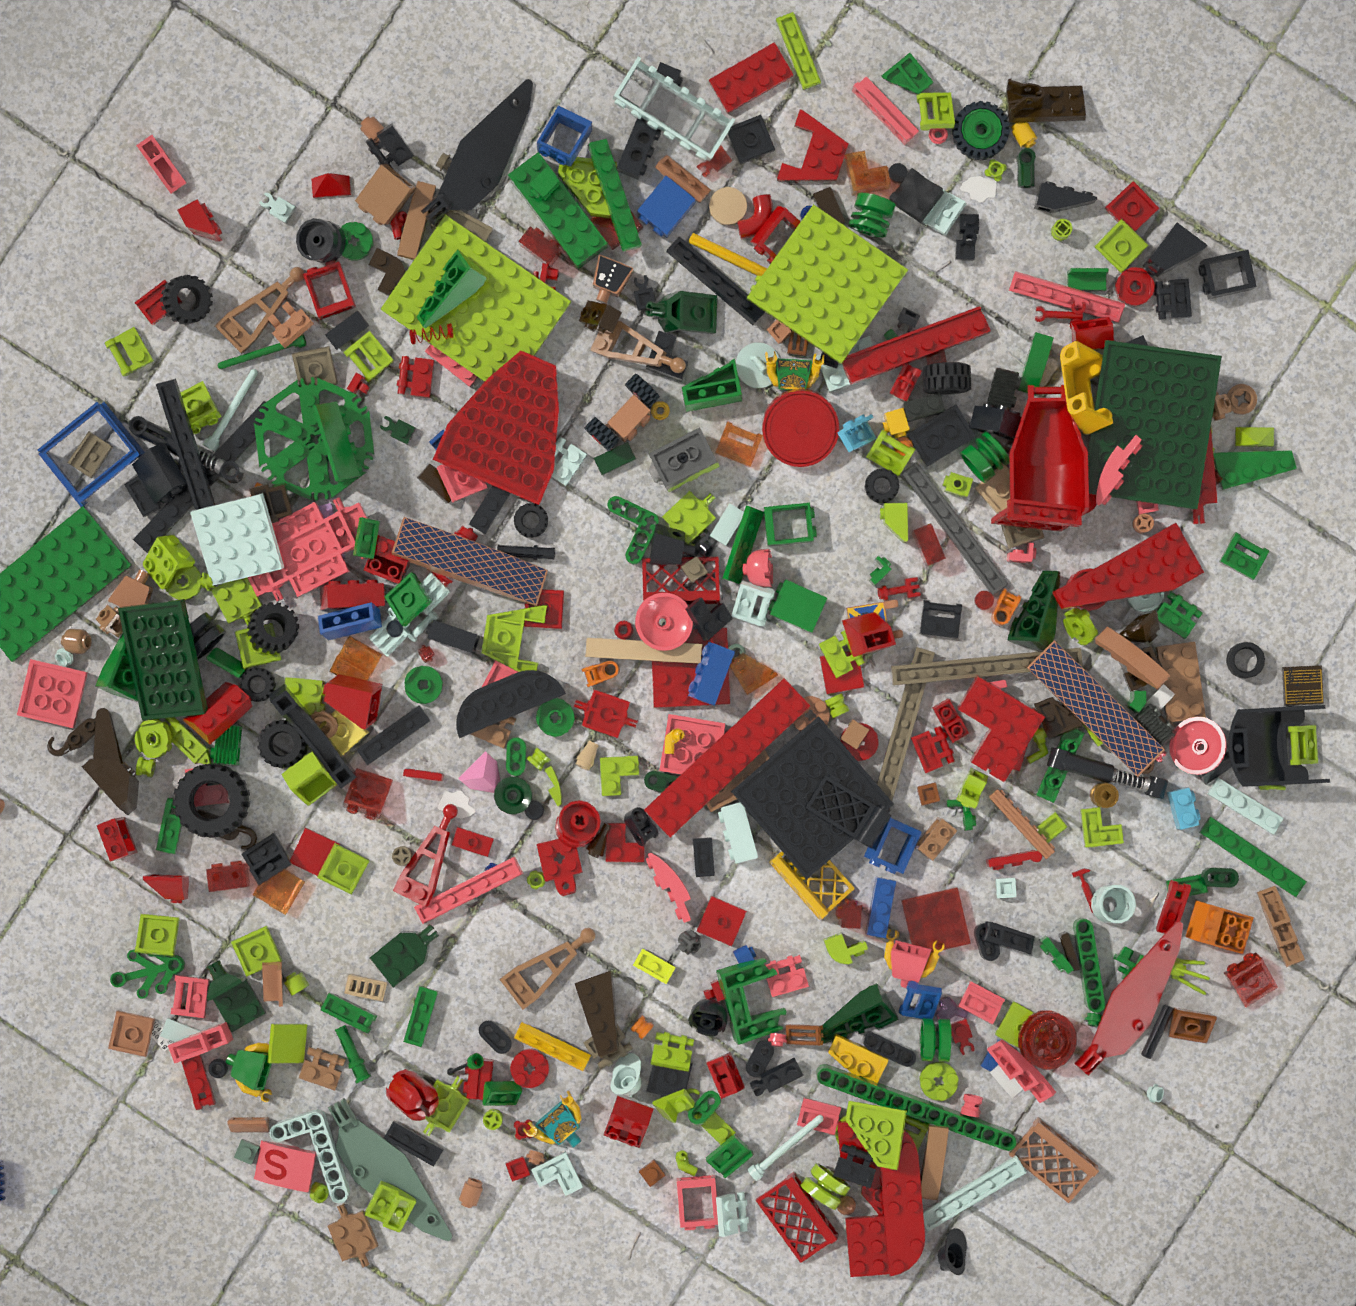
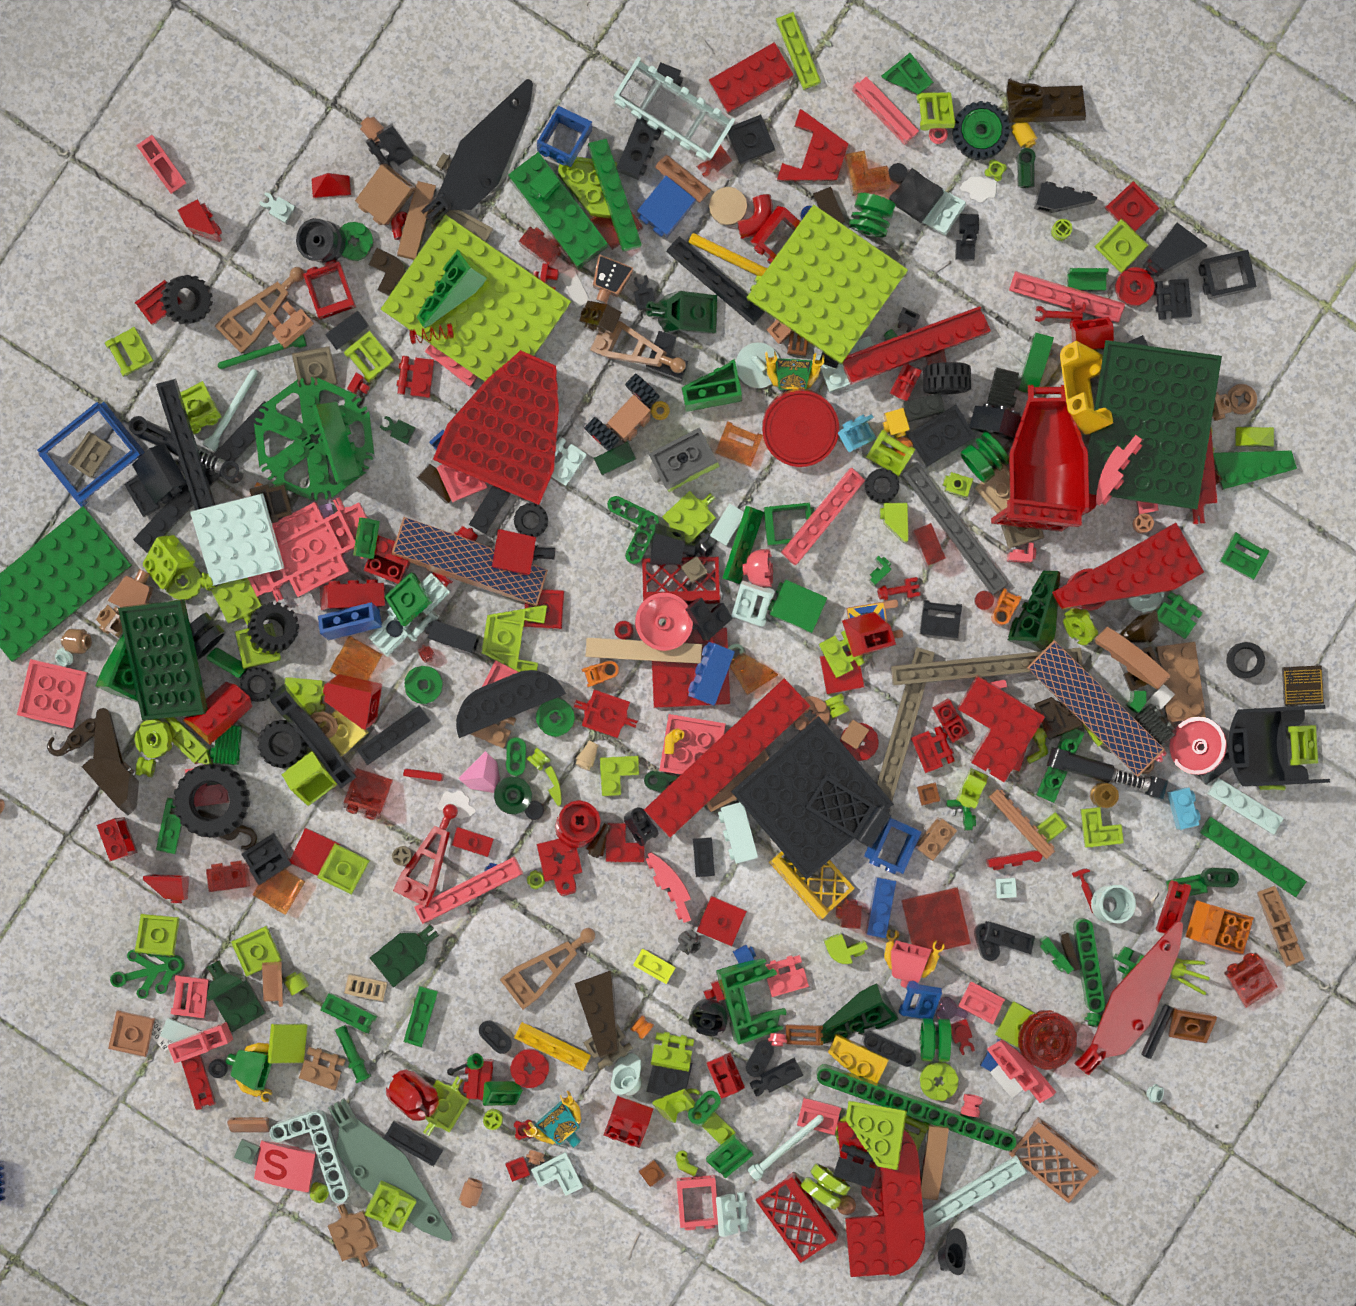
(513, 552): none -> red tile
(574, 287): none -> white sticker
(823, 516): none -> coral tile

